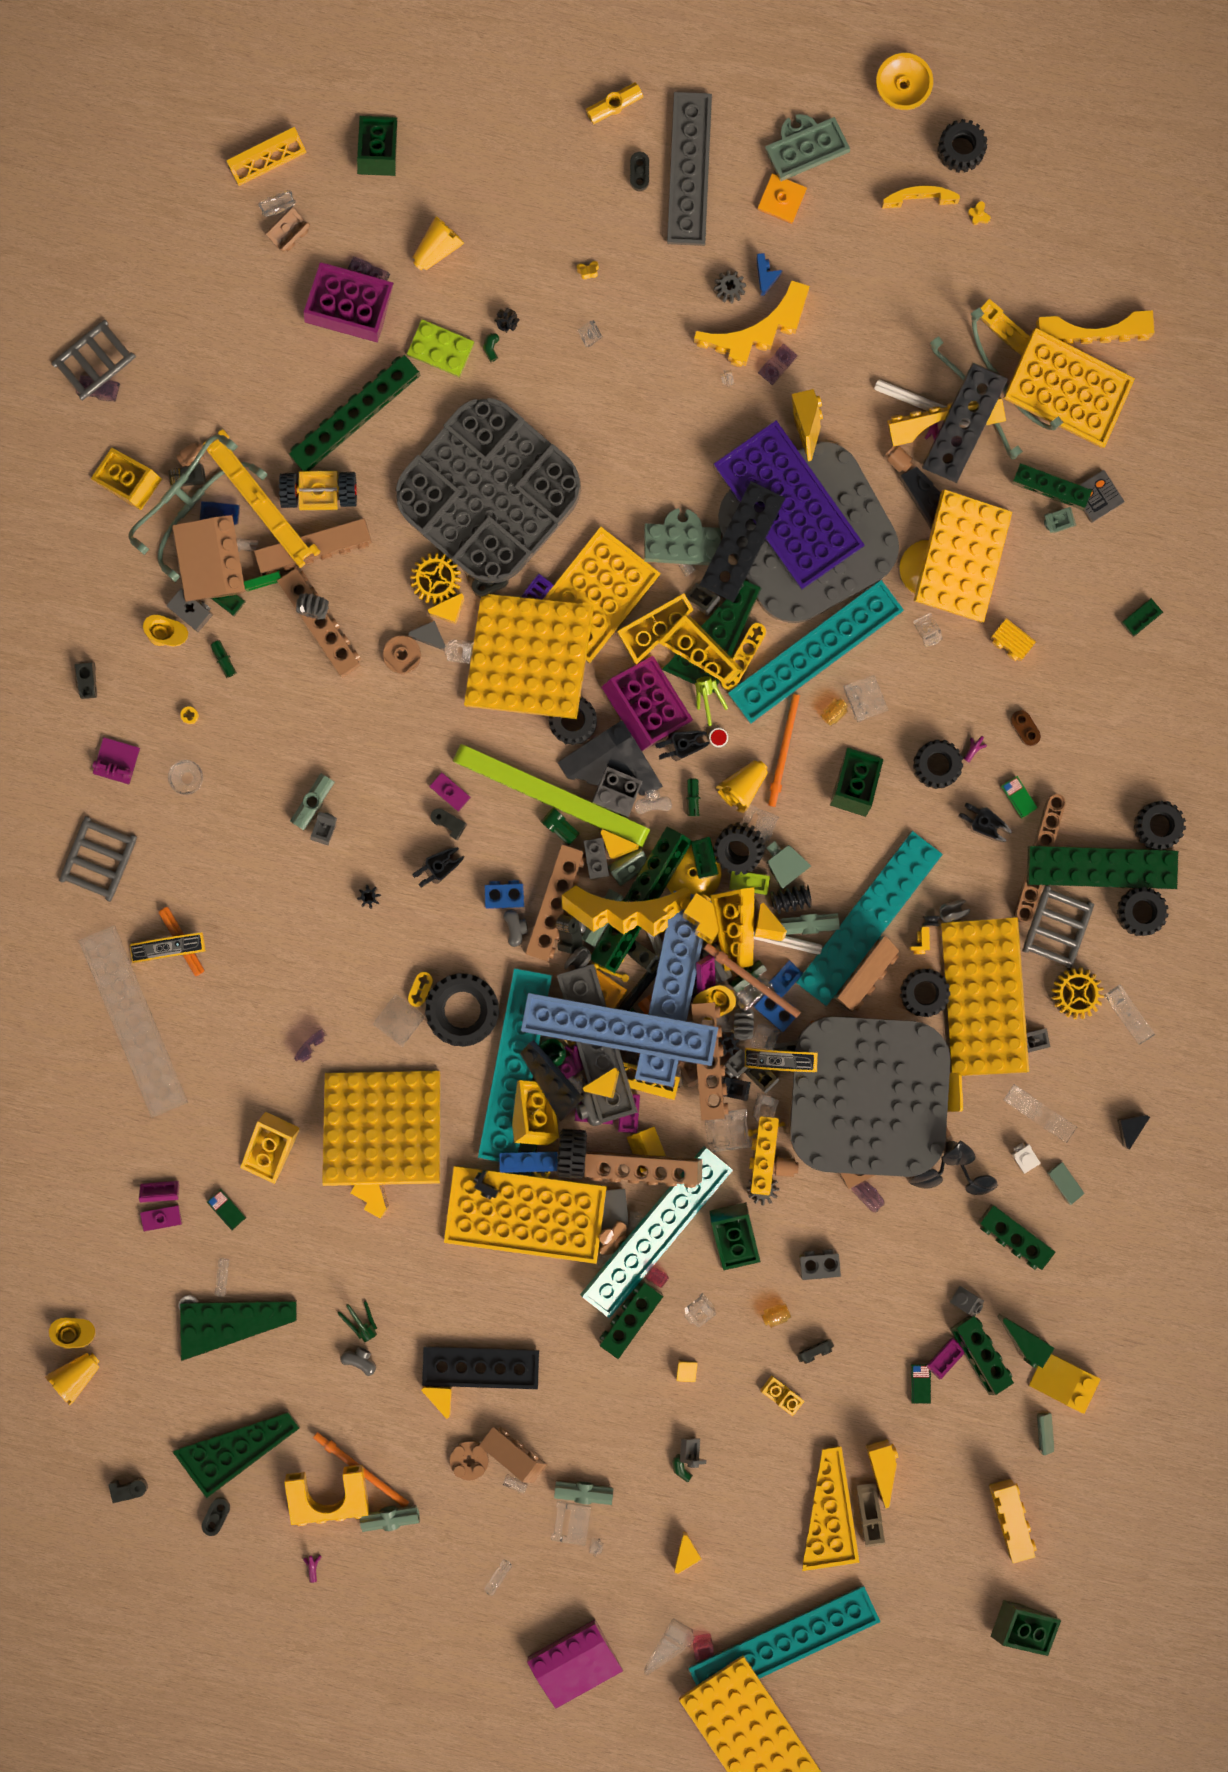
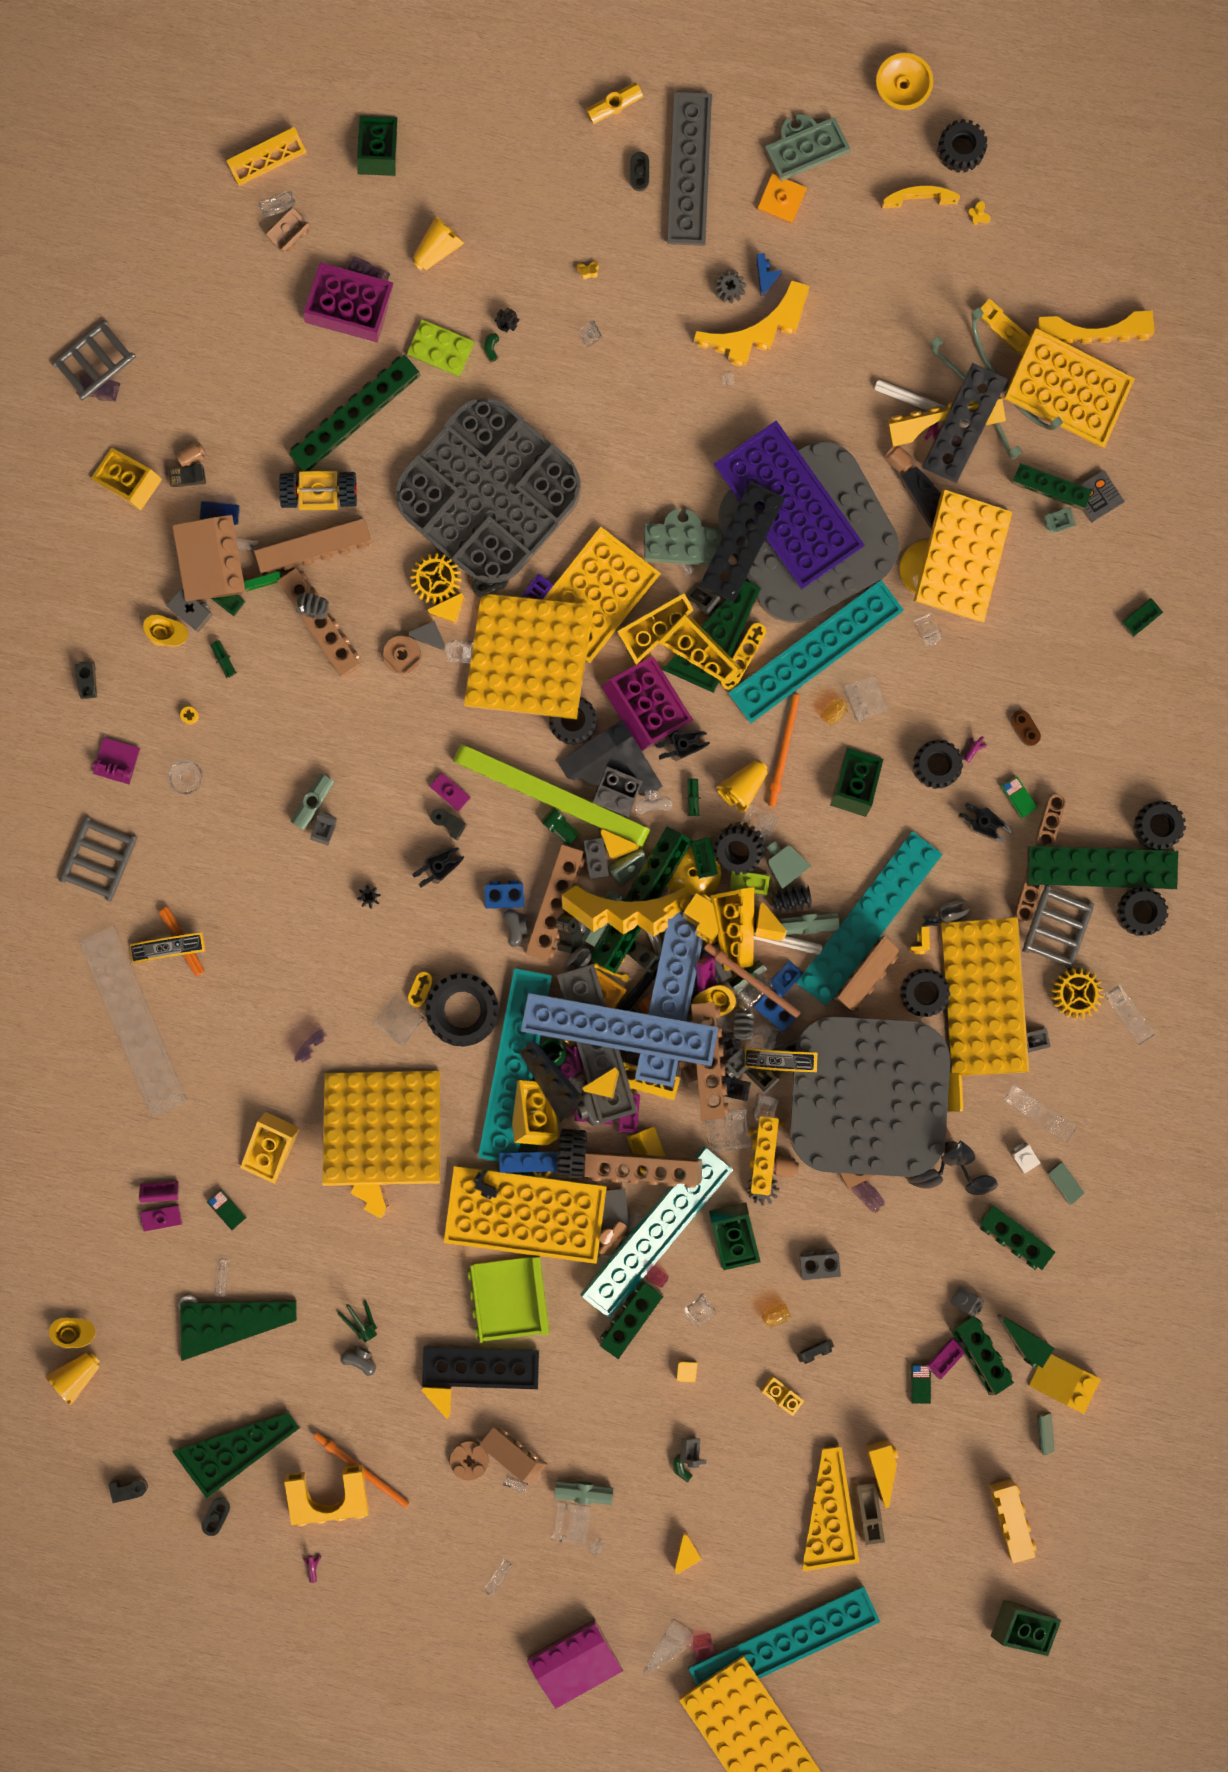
(190, 502): sand green bar -> none
(260, 502): yellow piece -> none
(390, 1518): sand green piece -> none
(509, 1298): none -> lime panel
(704, 687): lime plant -> none
(718, 737): red tile -> none
(778, 364): slope -> none
(807, 419): yellow slope -> none
(1013, 640): yellow brick -> none
(1131, 1128): black slope -> none

